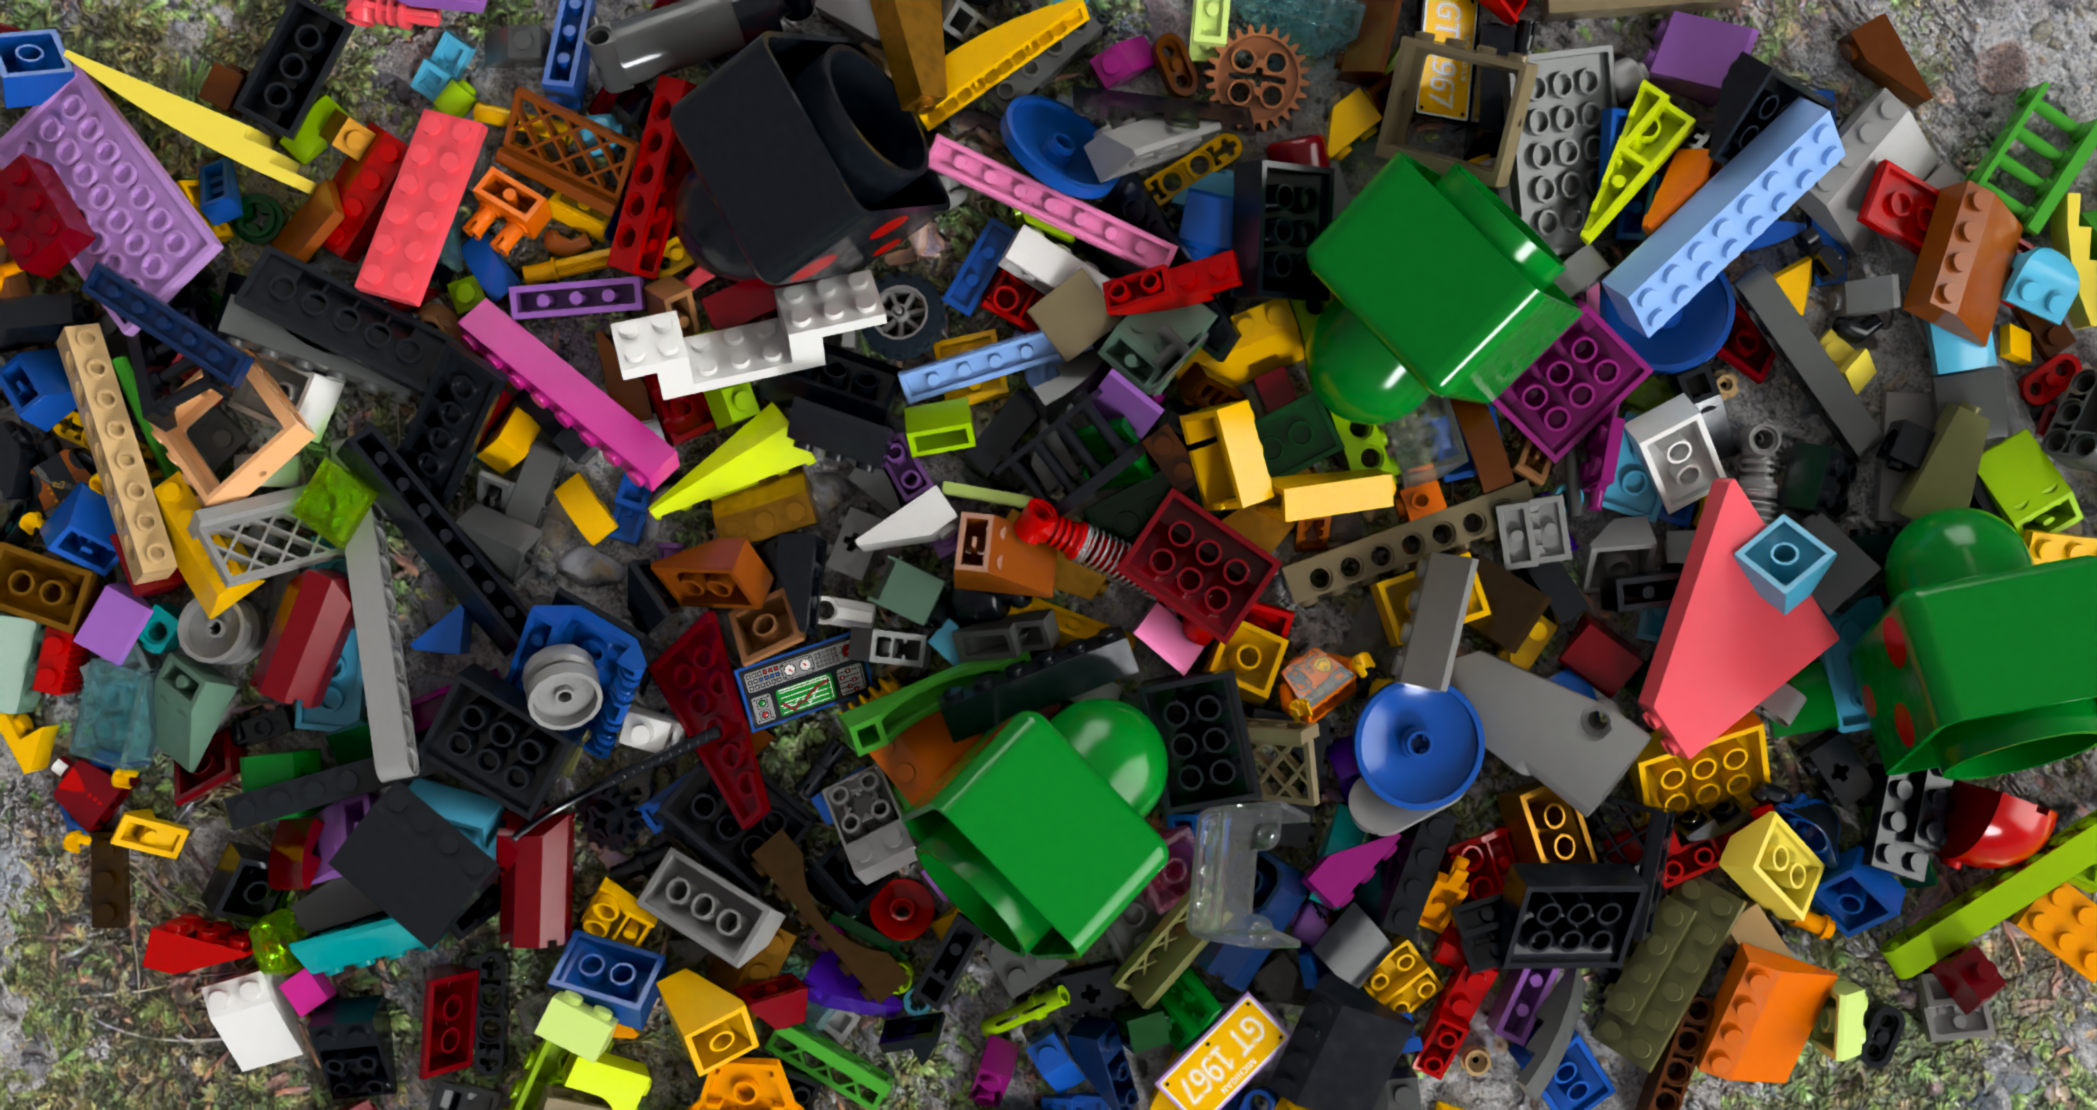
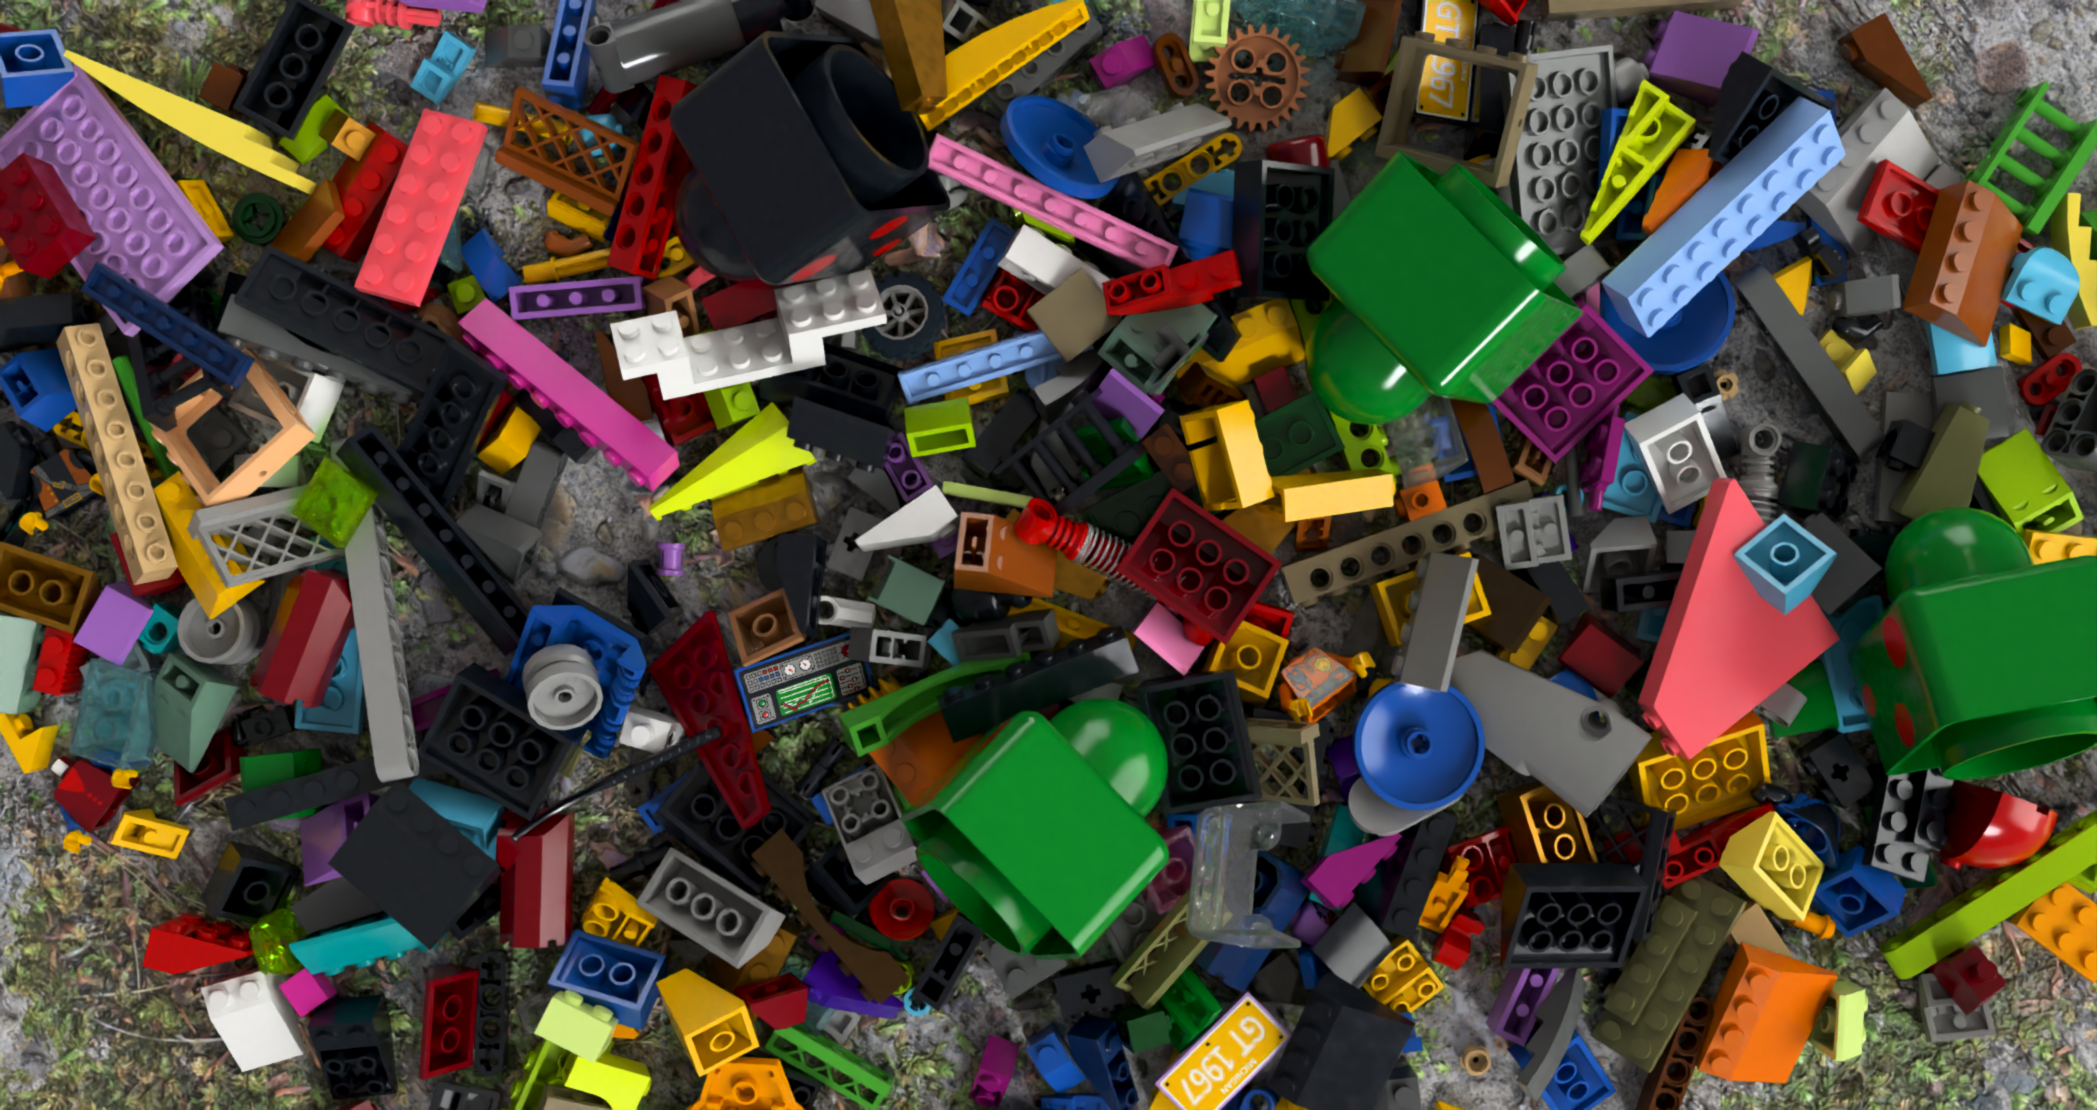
(82, 530): blue slope -> none
(109, 882): dark brown plate -> none
(220, 196): blue slope -> none
(290, 856): dark red slope -> none
(351, 742): dark green slope -> none
(449, 634): blue slope -> none
(456, 99): lime brick -> none
(511, 202): orange brick -> none
(585, 509): yellow slope -> none
(609, 818): black gear -> none
(630, 511): blue slope -> none
(716, 575): dark orange slope -> none
(913, 1033): black slope -> none
(1054, 999): lime pin -> none
(1169, 106): black piece -> none
(1451, 1019): red slope -> none
(1479, 932): black slope -> none
(1725, 817): black slope -> none
(1747, 348): dark red slope -> none
(1883, 1036): black plate -> none

